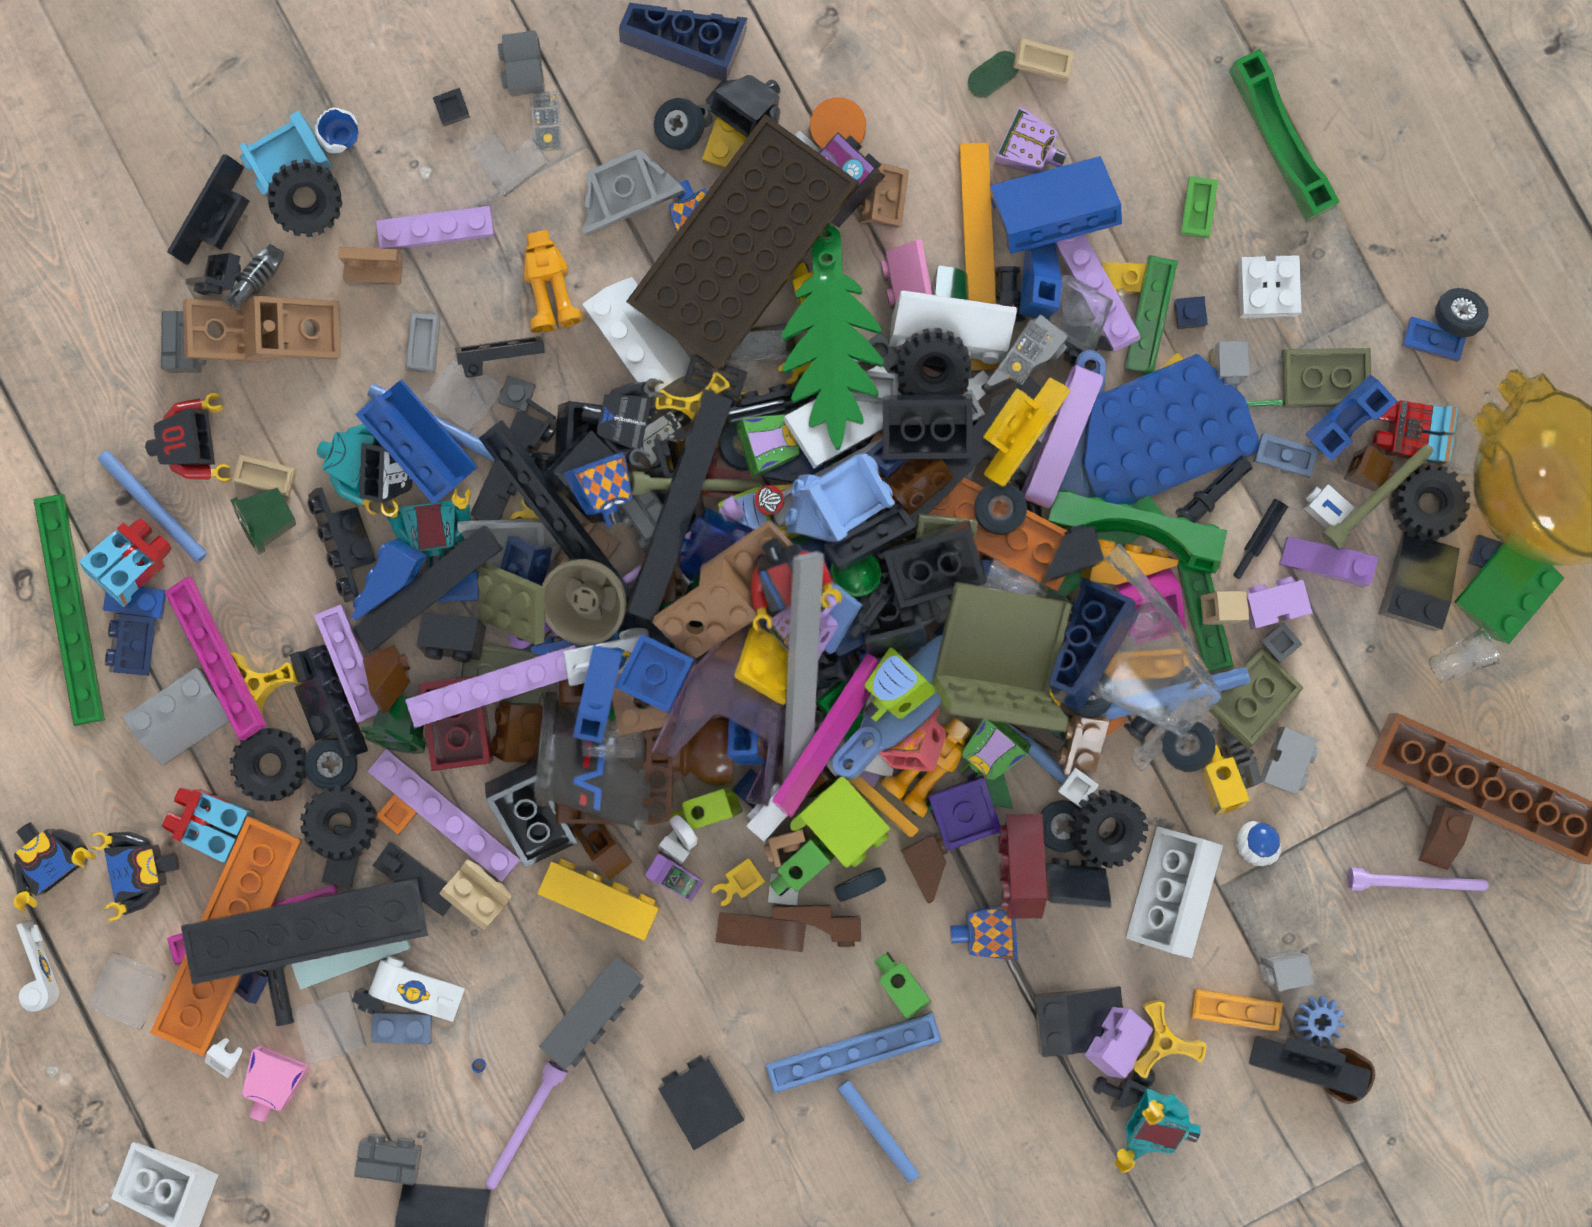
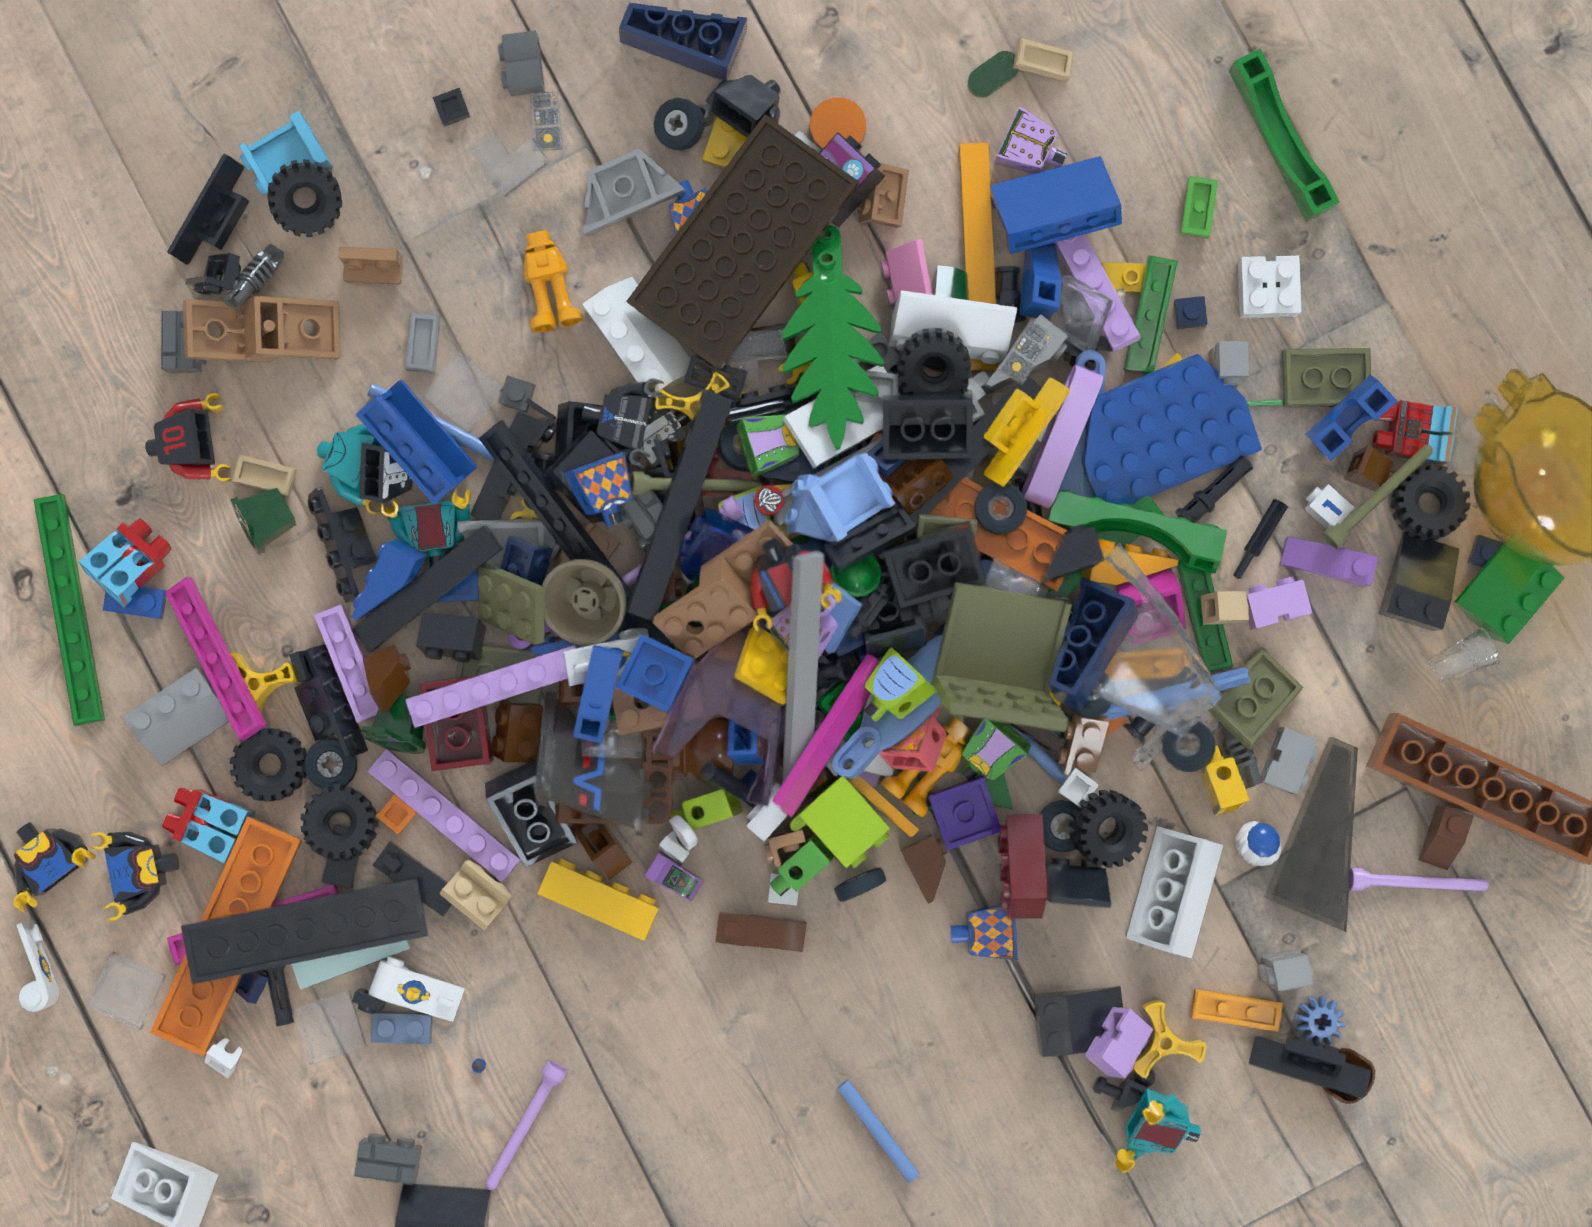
(130, 644): dark blue bracket -> none
(152, 506): medium blue piece -> none
(271, 1081): bright pink torso -> none
(336, 130): blue hair -> none
(435, 228): lavender plate -> none
(472, 356): black hinge -> none
(591, 1012): dark grey brick -> none
(701, 1101): black brick -> none
(724, 780): none -> black axle
(742, 879): yellow plate -> none
(843, 929): reddish brown slope -> none
(853, 1052): medium blue tile -> none
(910, 997): bright green torso -> none
(1281, 642): dark grey plate -> none
(1286, 455): sand blue plate -> none
(1317, 854): none -> clear smoke wing
(1432, 339): blue plate -> none
(1461, 300): black bush -> none

